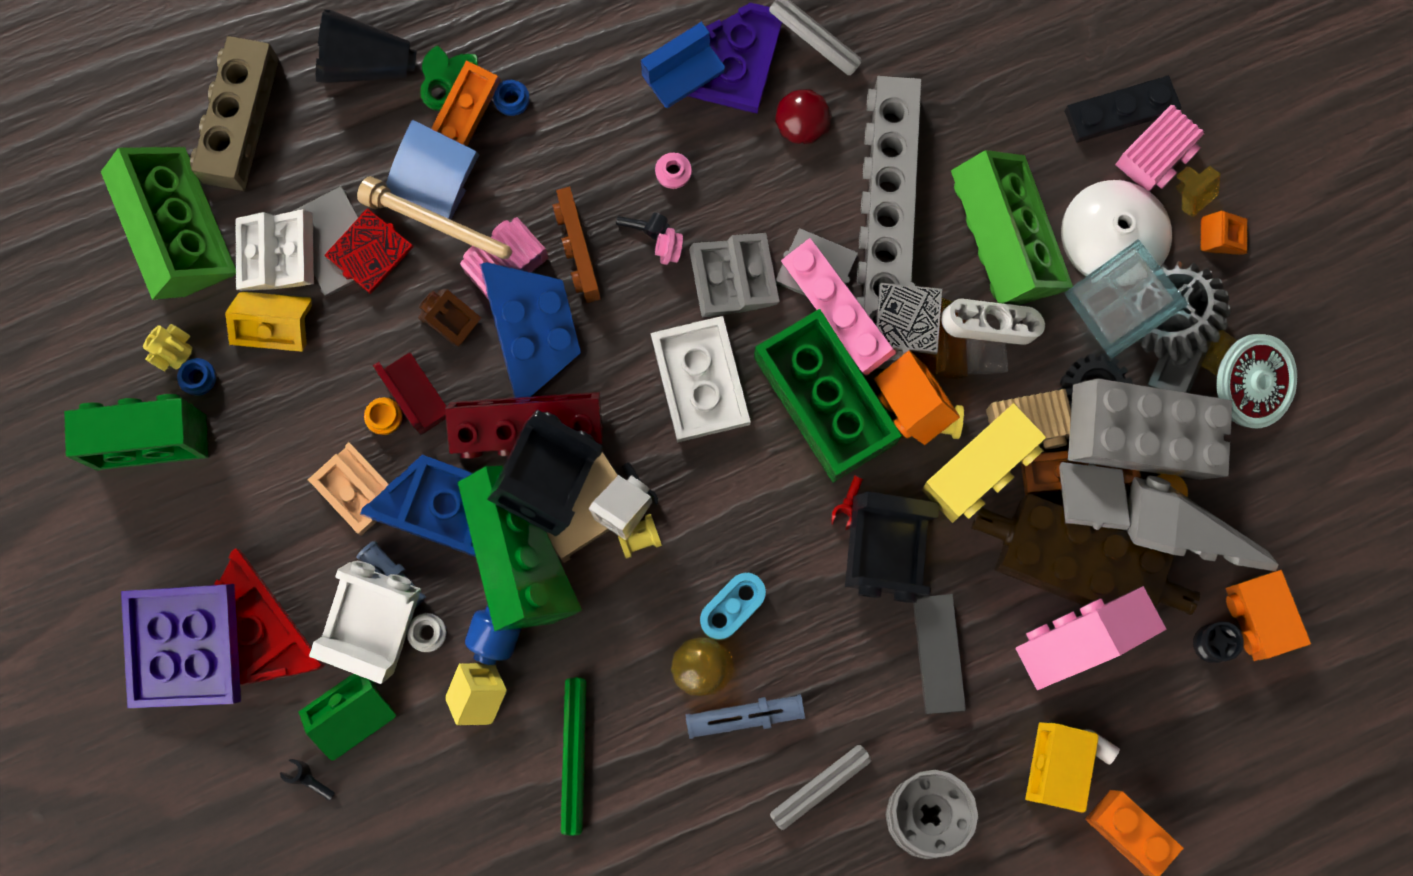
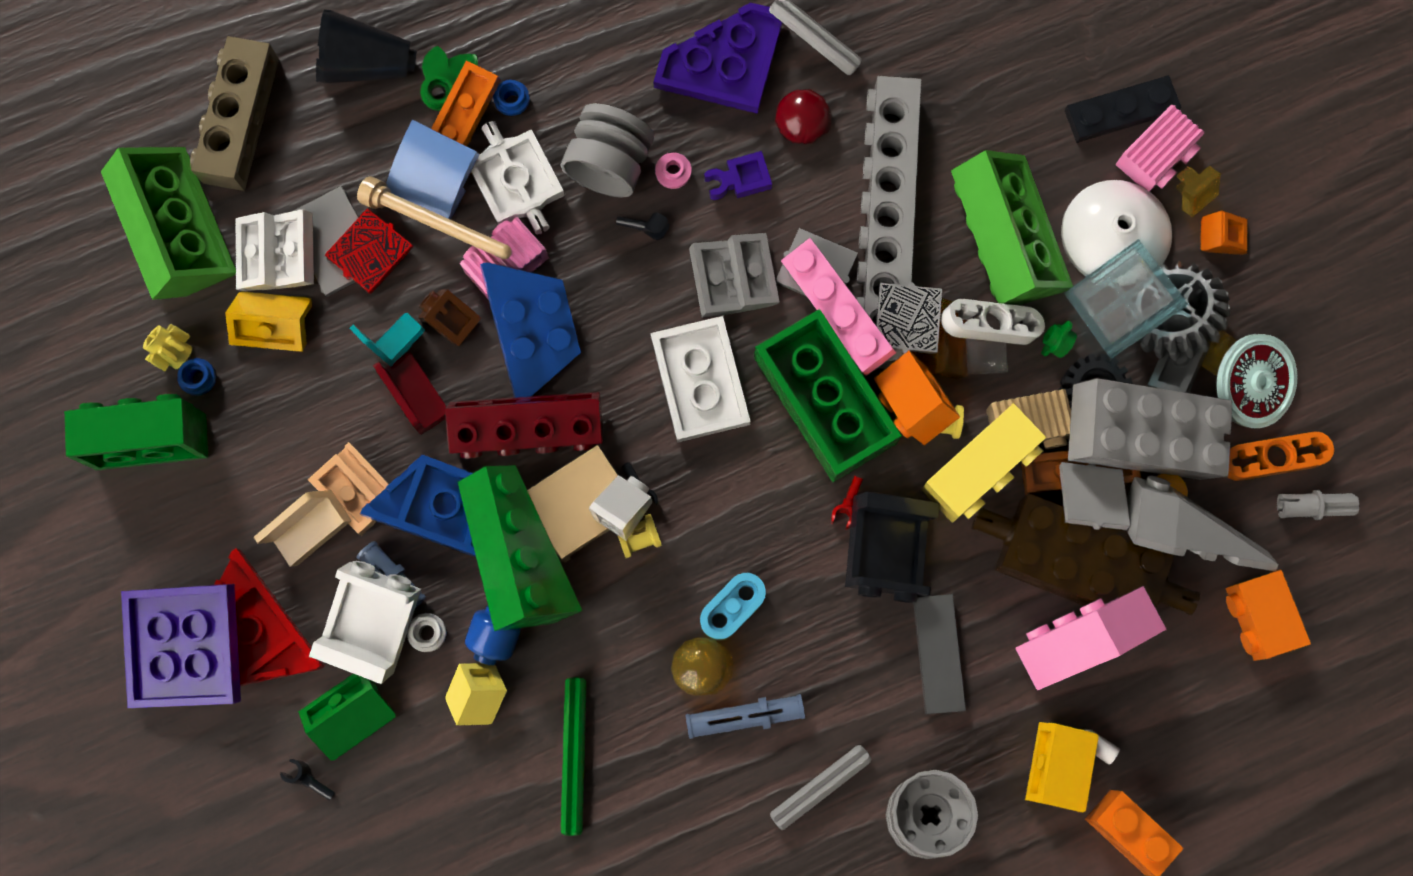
(305, 526): none -> tan panel
(383, 416): light orange plate -> none
(395, 340): none -> teal bracket
(516, 177): none -> white plate
(545, 472): black panel -> none
(575, 245): dark orange plate -> none
(607, 150): none -> light grey wheel
(669, 246): bright pink plate -> none
(682, 66): blue panel -> none
(744, 175): none -> dark purple plate
(1059, 340): none -> green plate
(1226, 639): black wheel -> none
(1300, 441): none -> orange beam
(1317, 505): none -> light grey axle

